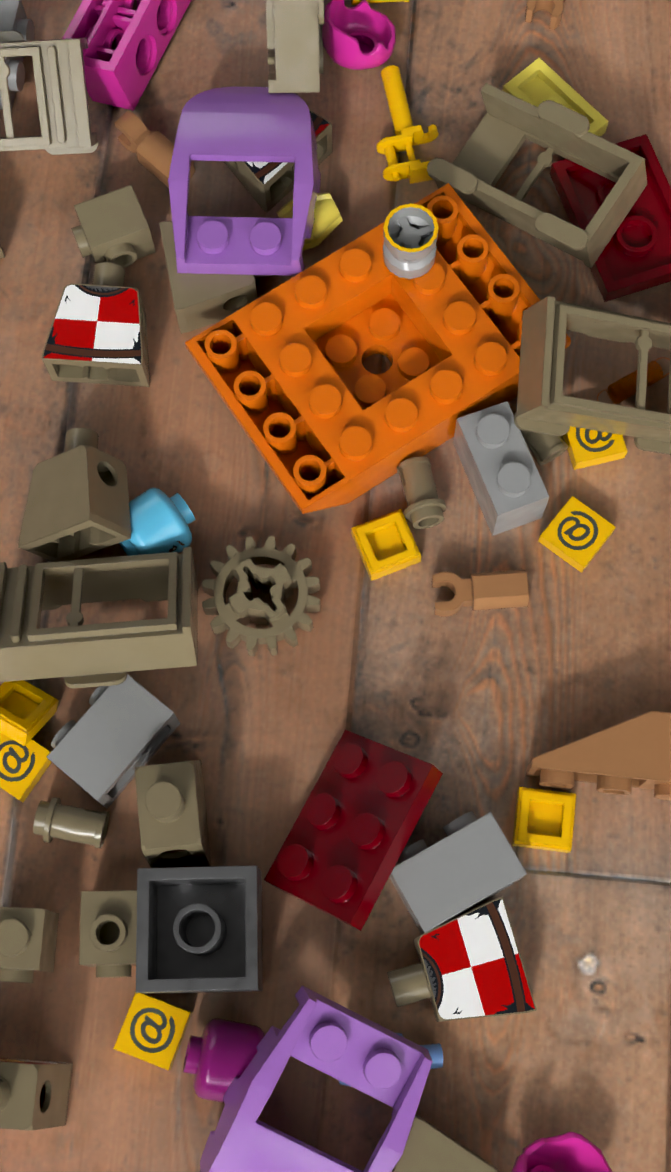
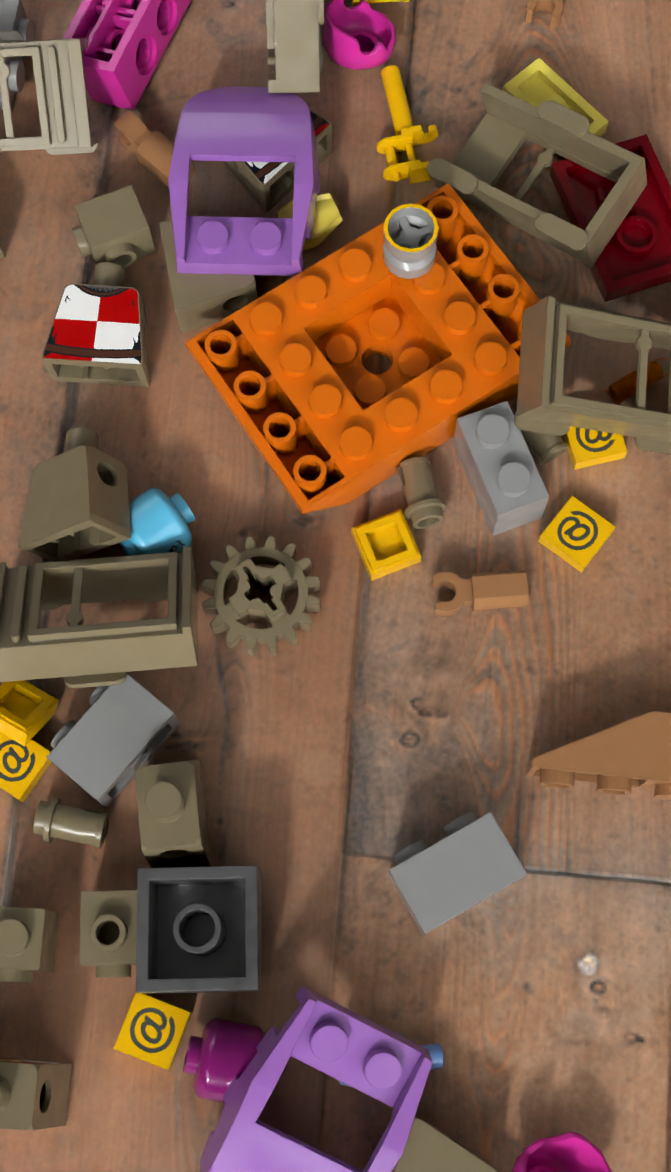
(353, 828): dark red plate -> none
(467, 968): torso -> none
(544, 819): yellow tile -> none

